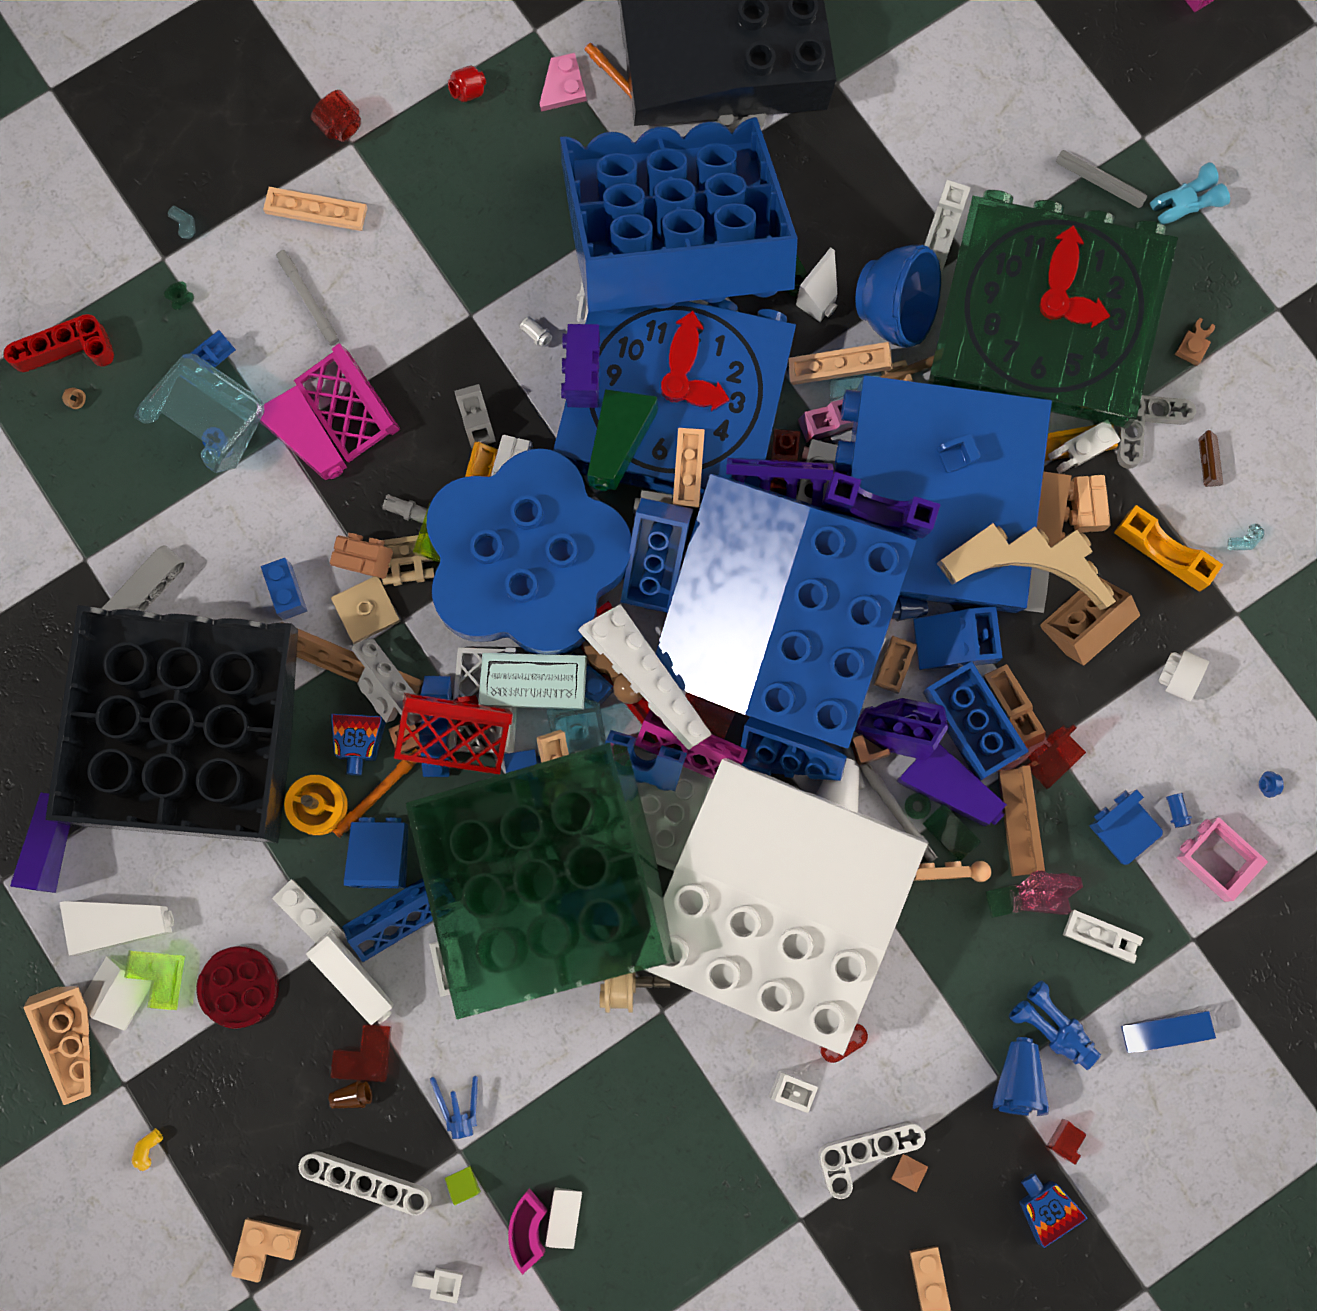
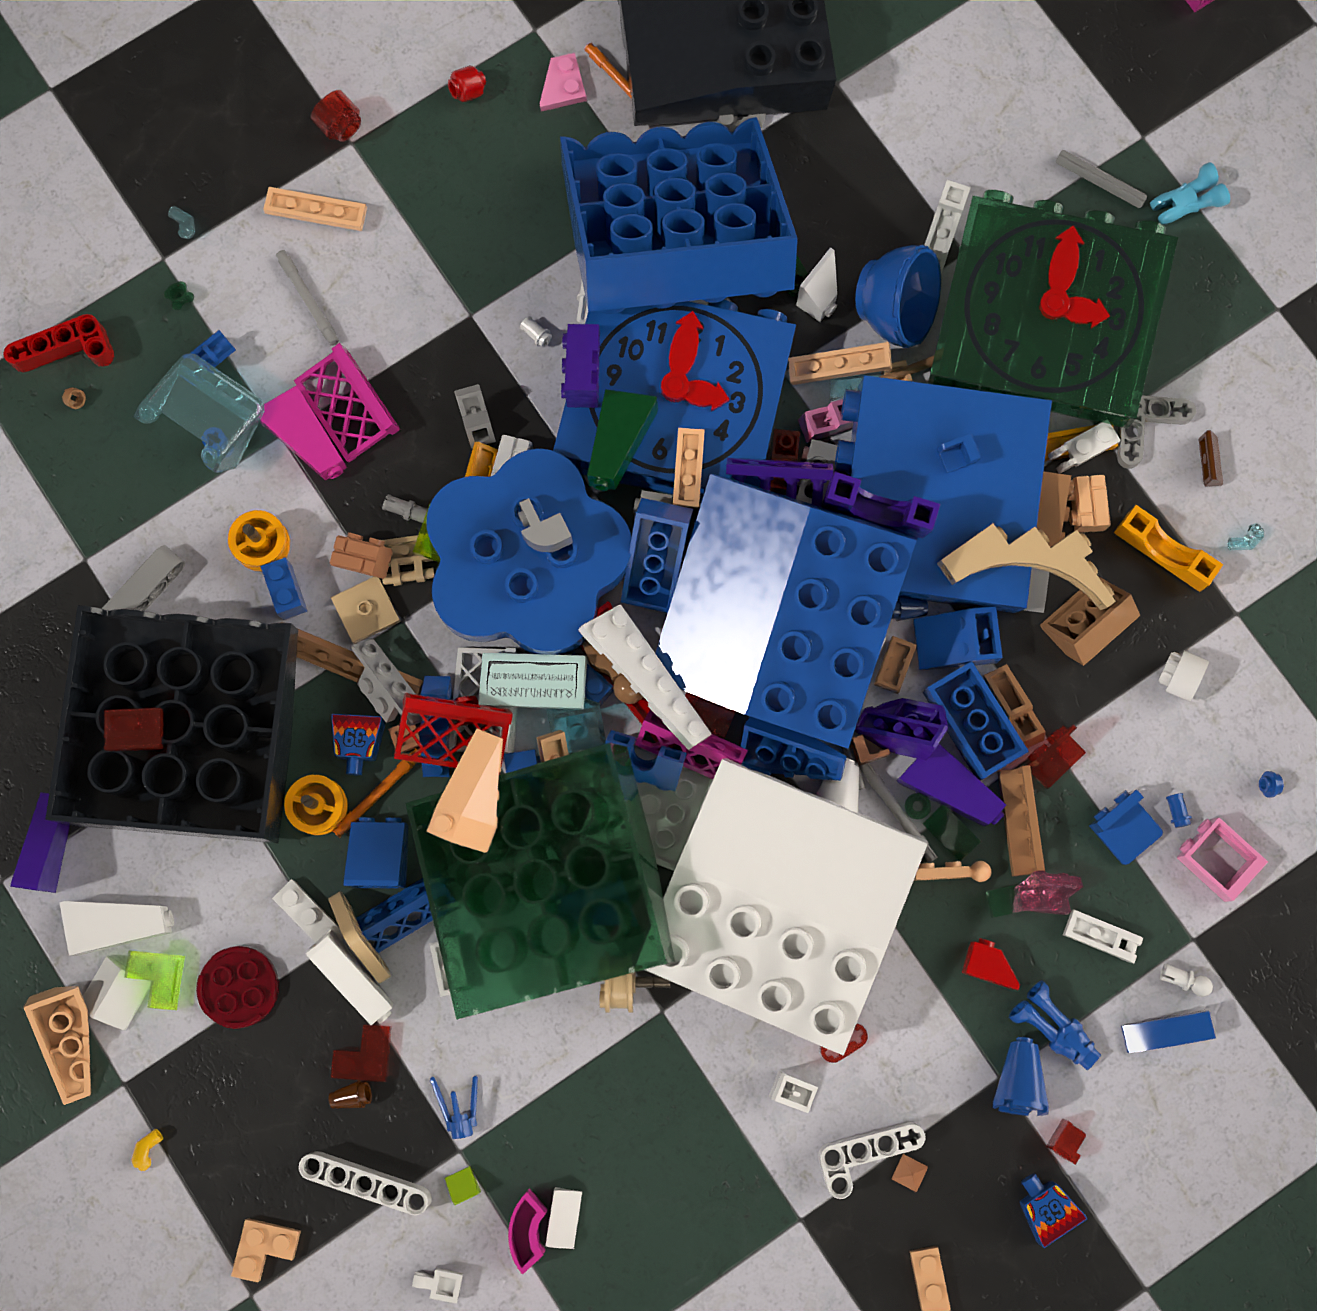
(133, 729): none -> clear red plate
(258, 539): none -> light orange wheel
(356, 940): none -> tan beam
(470, 799): none -> light nougat wedge
(544, 535): none -> light grey brick
(989, 964): none -> red slope
(1194, 343): nougat plate -> none
(1199, 985): none -> white pin

